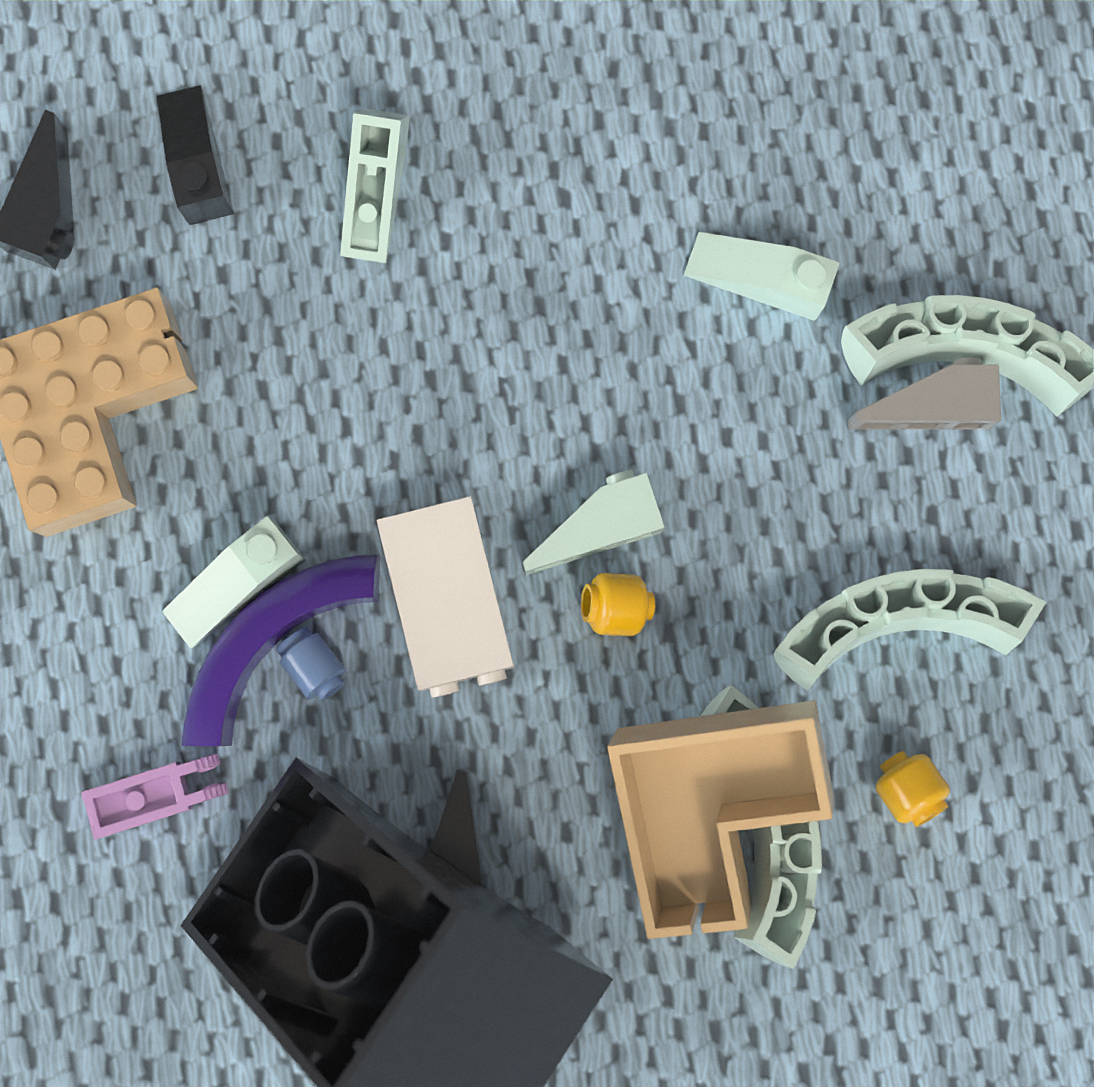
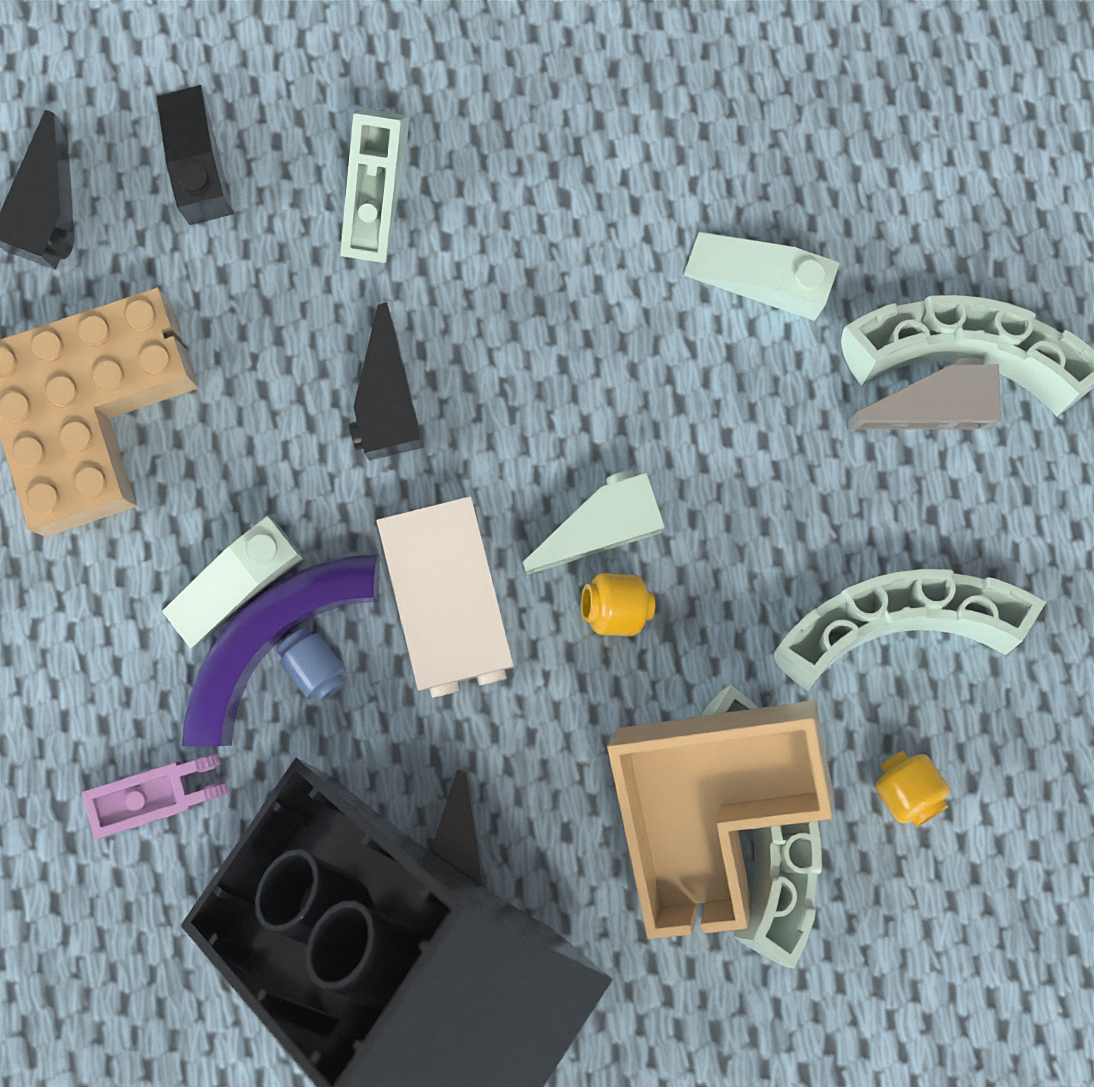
(383, 401): none -> black slope

